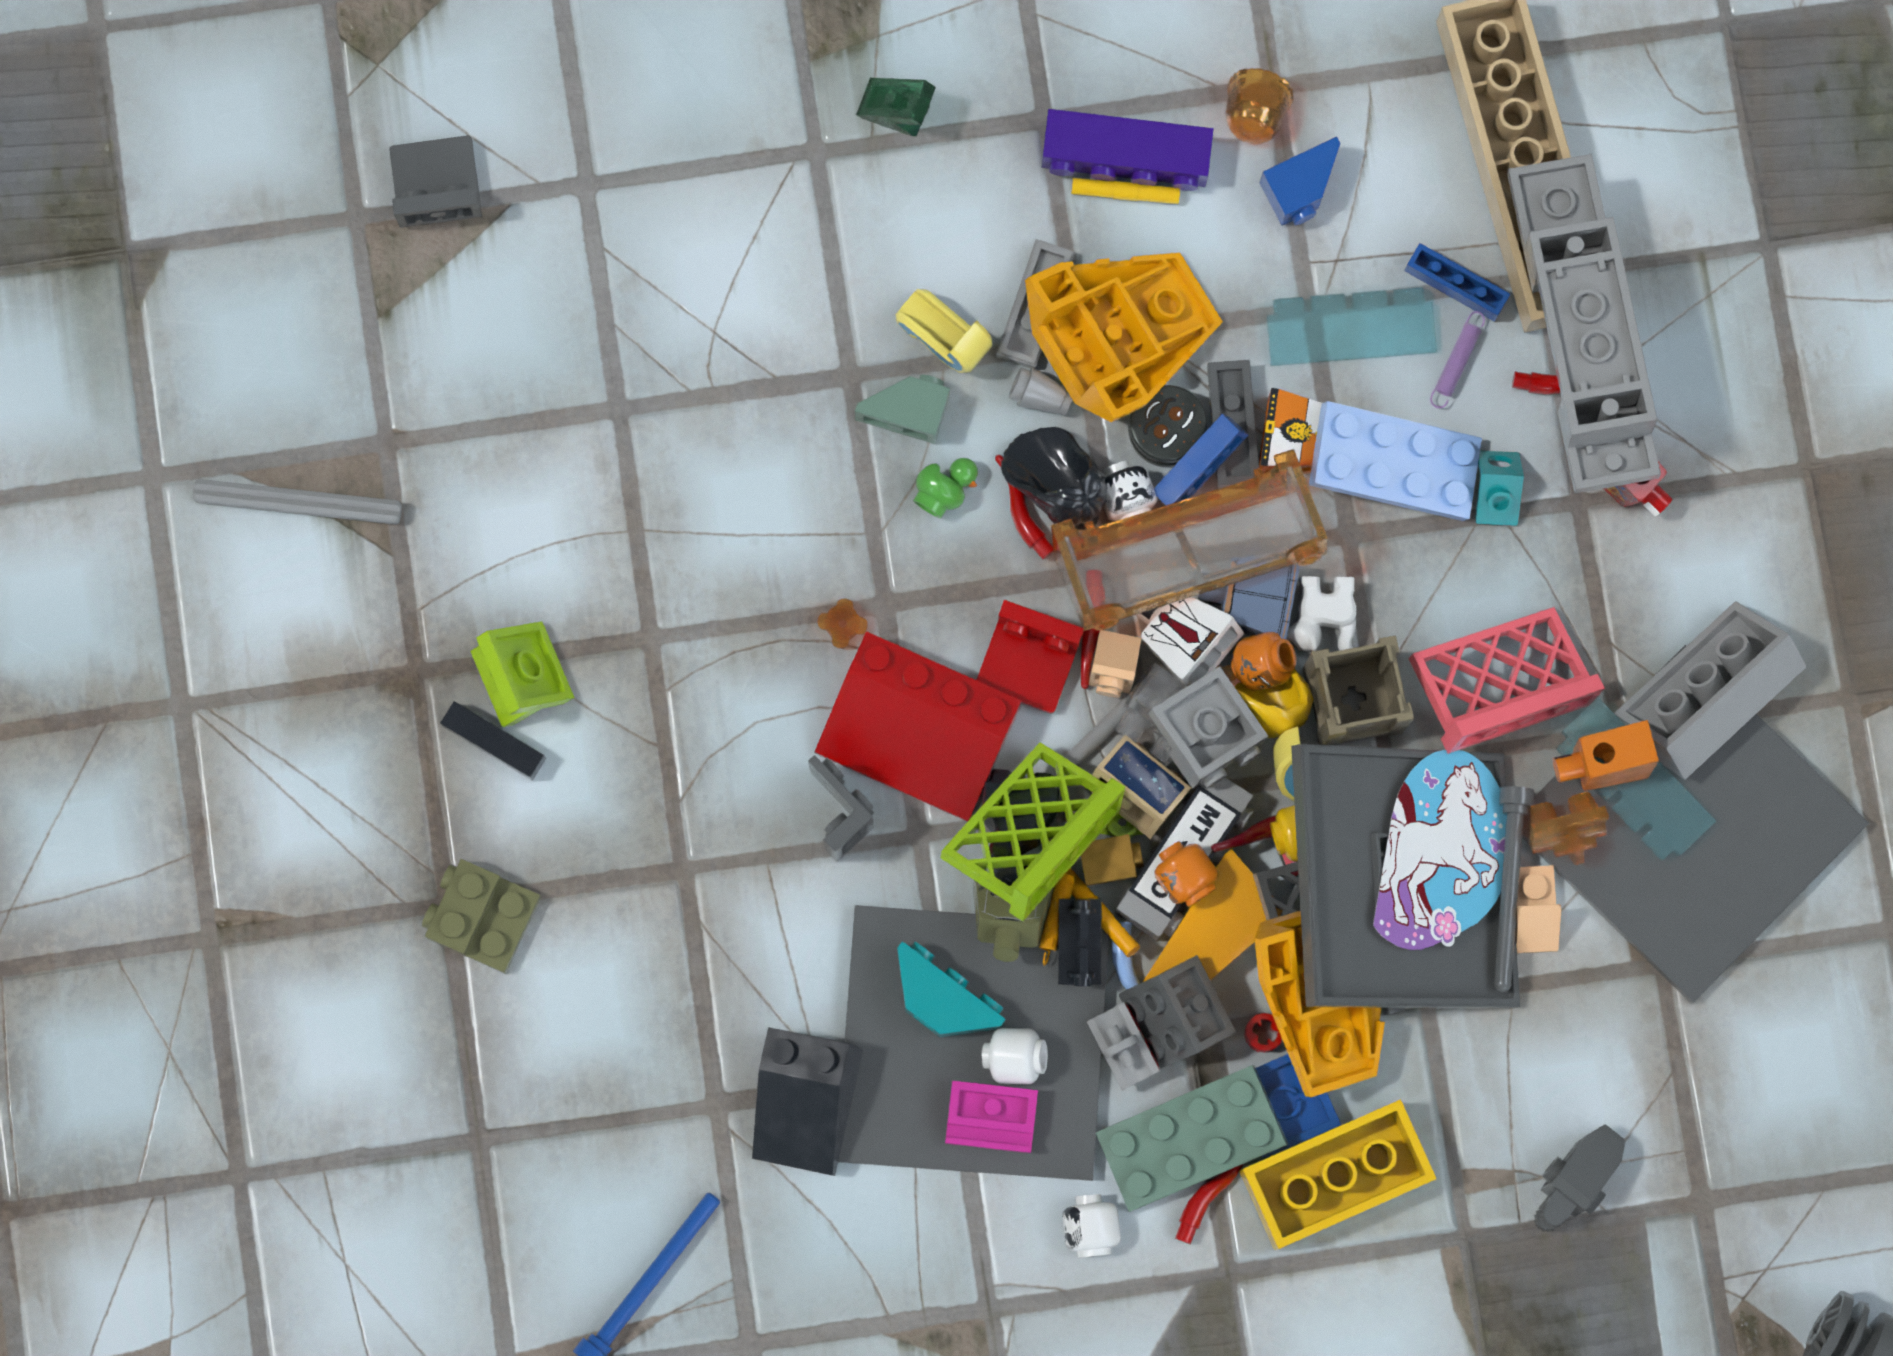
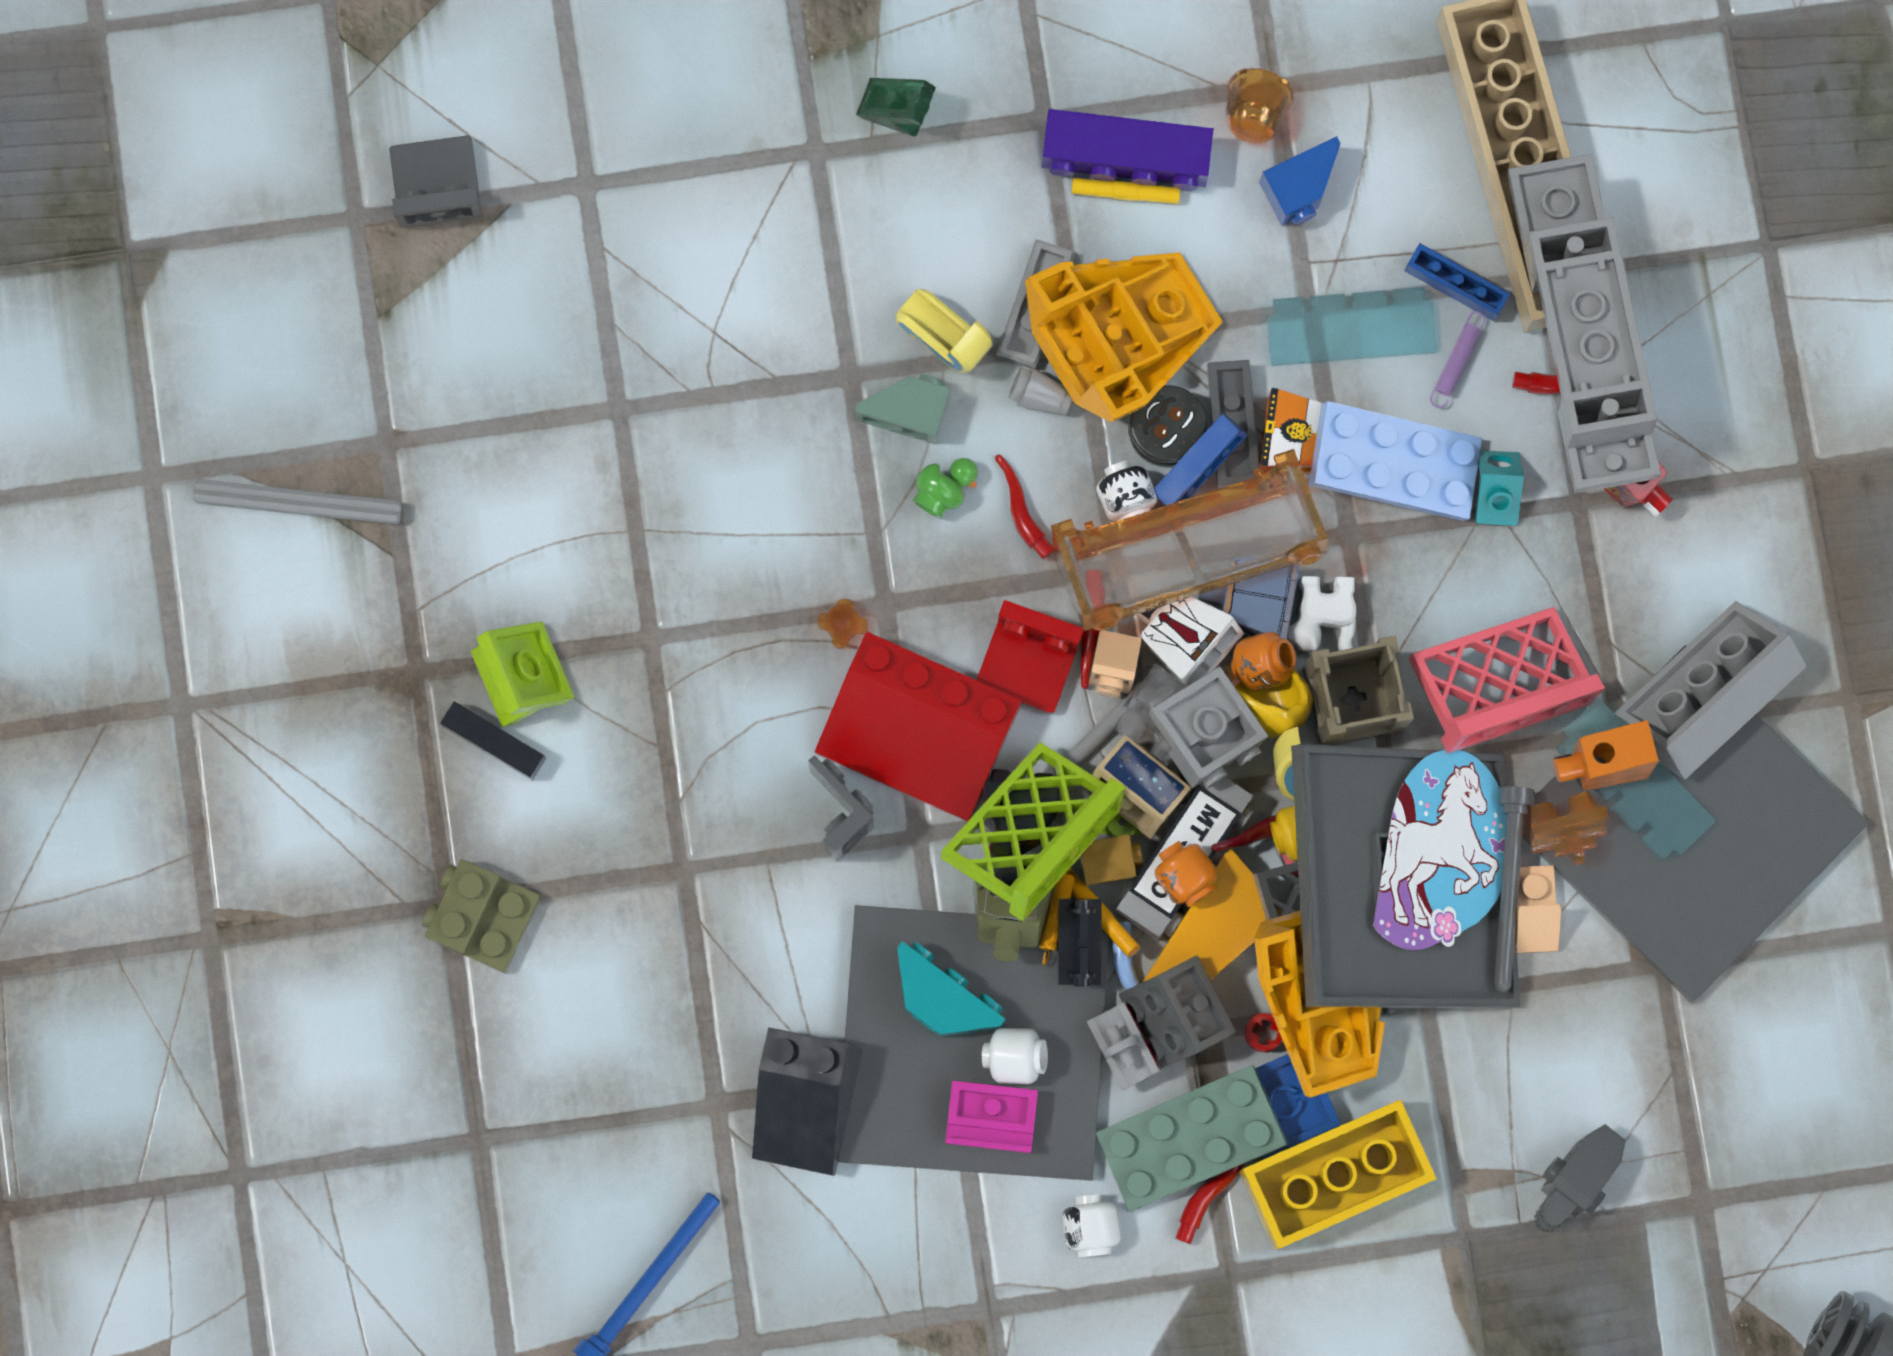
(1056, 475): black hair -> none

